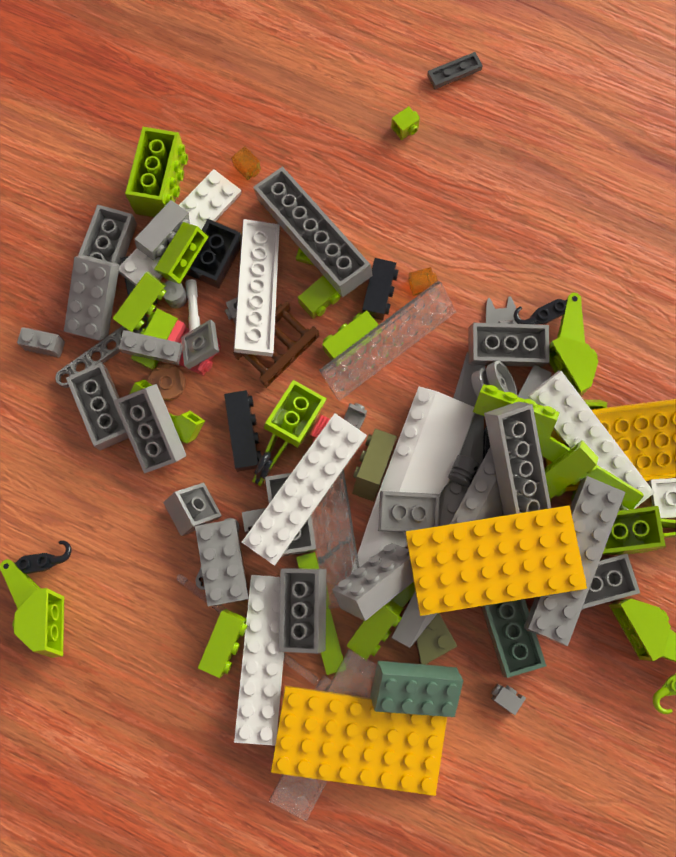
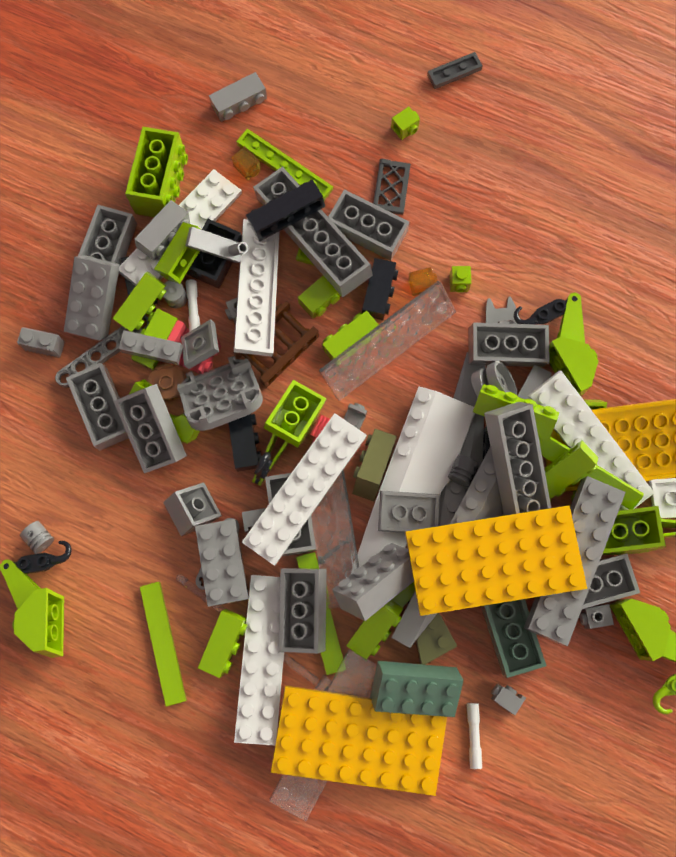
(36, 537): none -> light grey piece
(163, 644): none -> lime tile
(215, 245): none -> piece
(220, 395): none -> light grey tile
(238, 97): none -> light grey brick
(276, 159): none -> lime plate
(286, 210): none -> black brick
(369, 224): none -> light grey brick
(394, 166): none -> dark grey window
(460, 279): none -> lime brick
(475, 752): none -> white piece
(596, 616): none -> light grey brick

